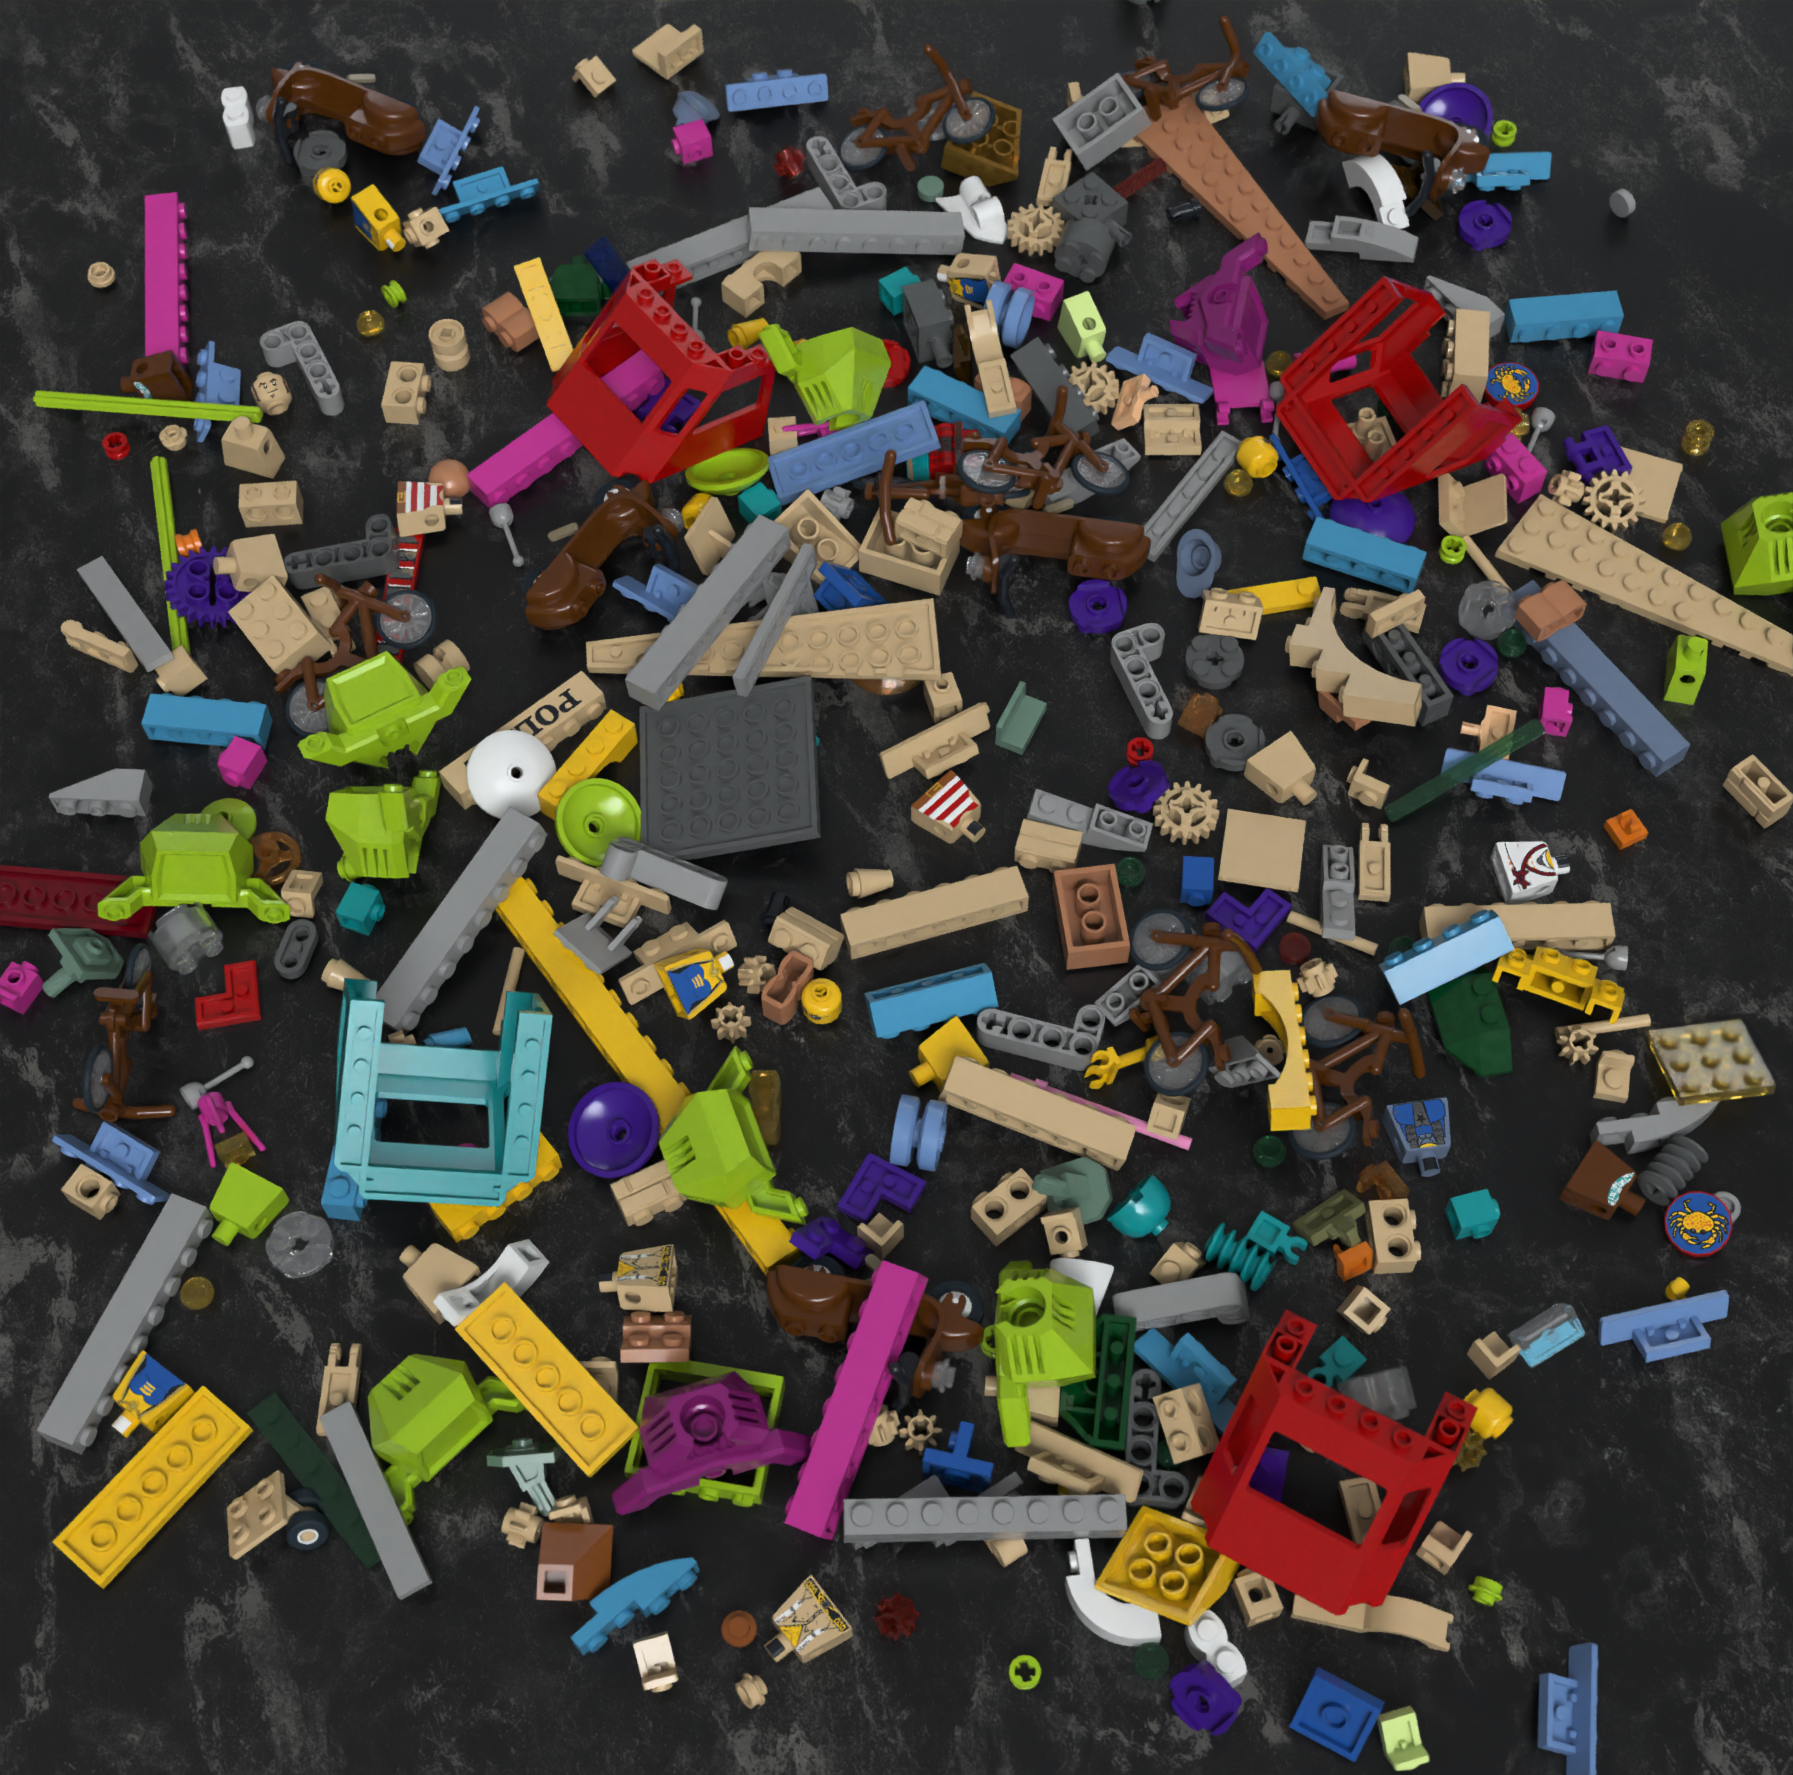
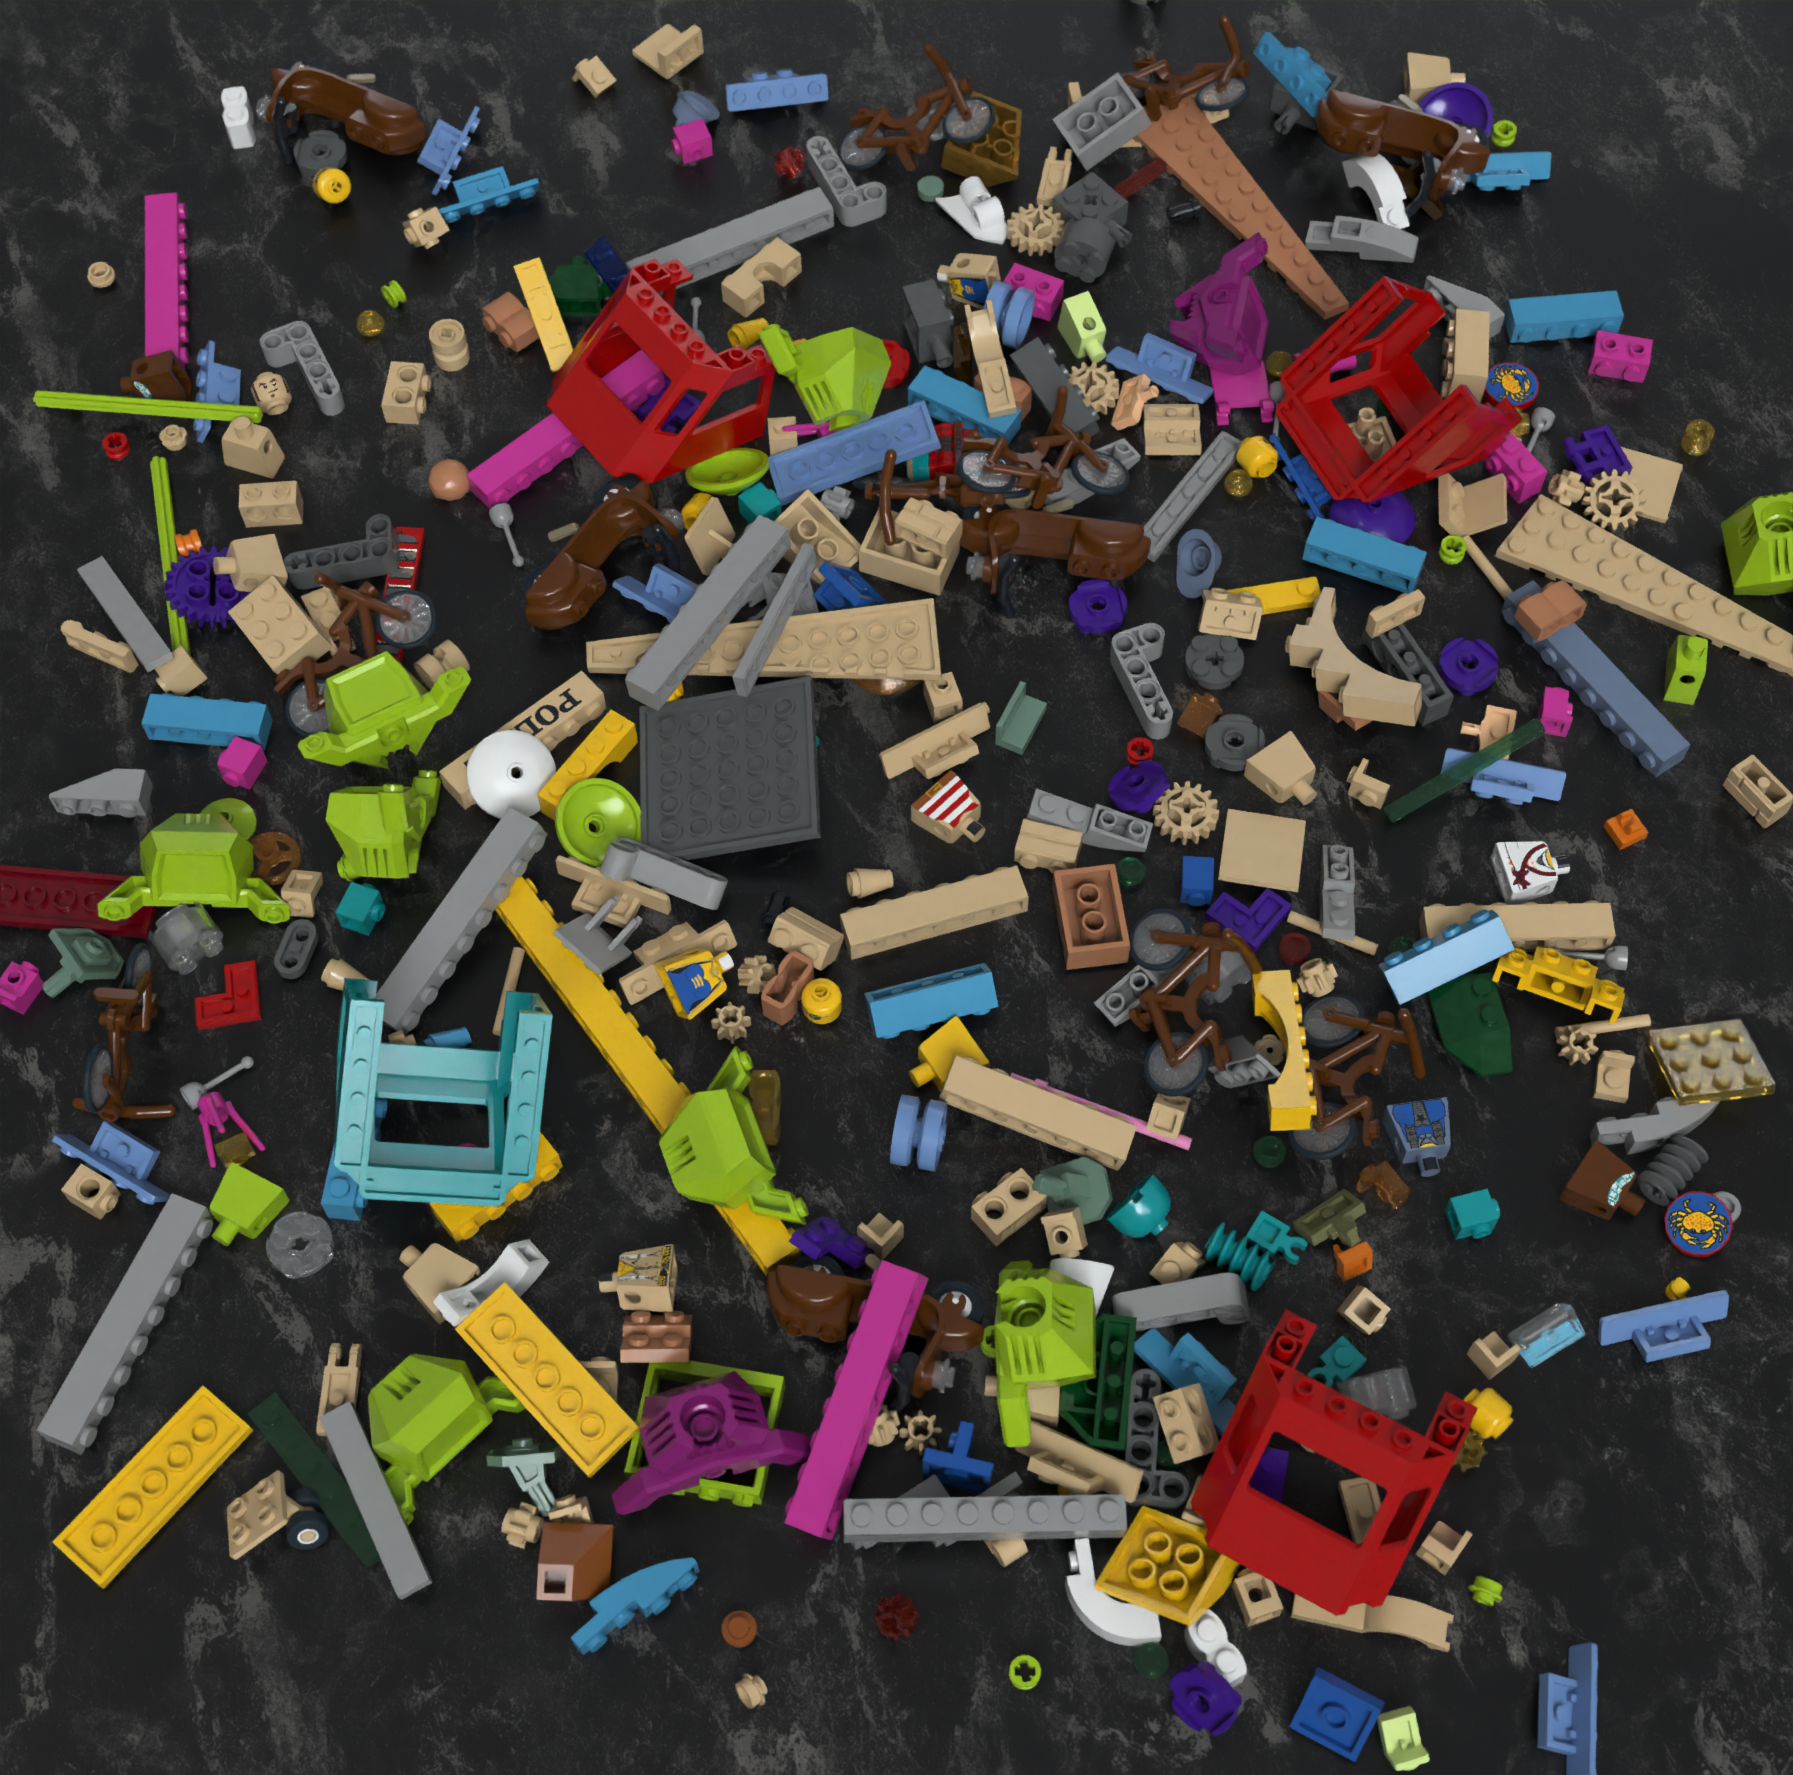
(149, 1396): torso -> none
(197, 1293): clear yellow plate -> none
(377, 219): yellow torso -> none
(424, 507): torso -> none
(597, 1127): dark purple dish -> none
(646, 1194): tan brick -> none
(656, 1662): bracket -> none
(807, 1624): tan torso -> none
(855, 231): light grey brick -> none
(879, 1181): dark purple plate -> none
(891, 289): teal brick -> none
(1040, 1032): light grey beam -> none
(1111, 1063): yellow bar -> none
(1372, 600): tan hinge -> none
(1374, 865): tan hinge -> none
(1383, 1236): tan brick -> none
(1474, 601): clear plate -> none
(1484, 236): dark purple plate -> none
(1512, 643): clear green plate -> none
(1622, 203): light grey tile -> none
(1677, 536): clear yellow plate -> none

